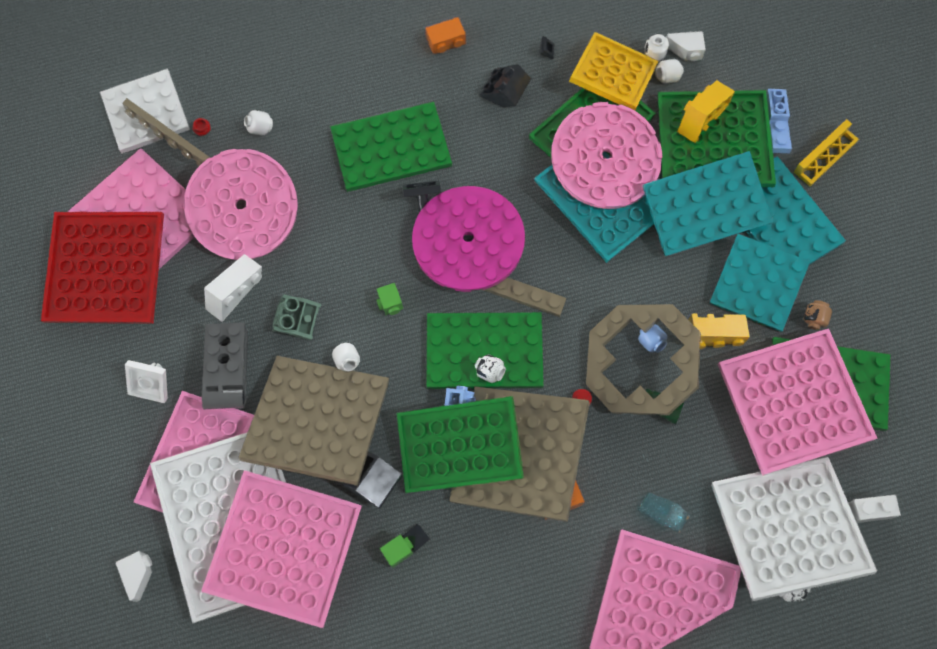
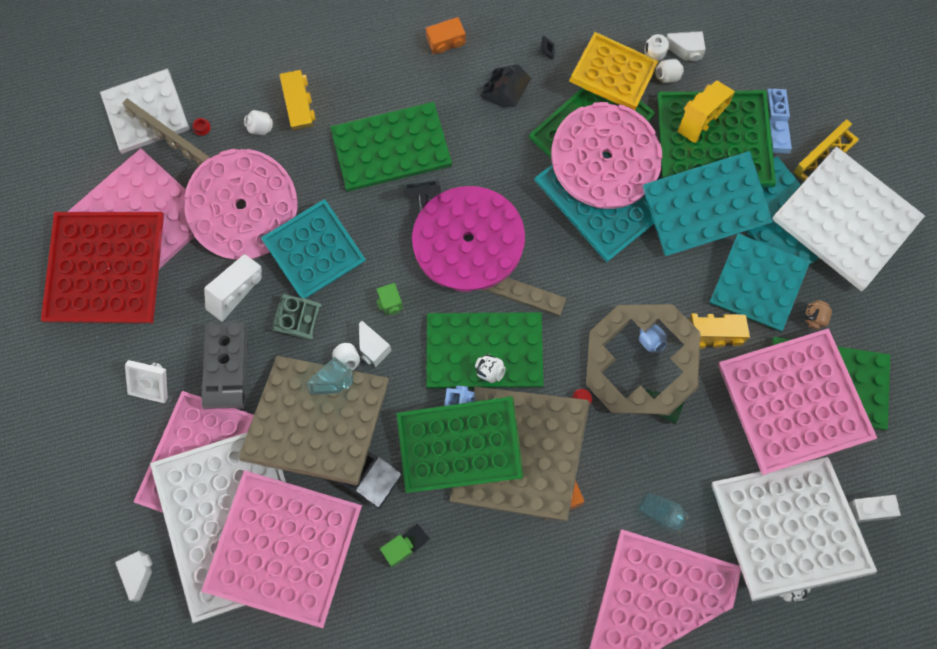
(297, 99): none -> yellow wedge
(313, 249): none -> teal plate
(331, 378): none -> clear light blue slope
(372, 346): none -> white slope
(848, 218): none -> white plate

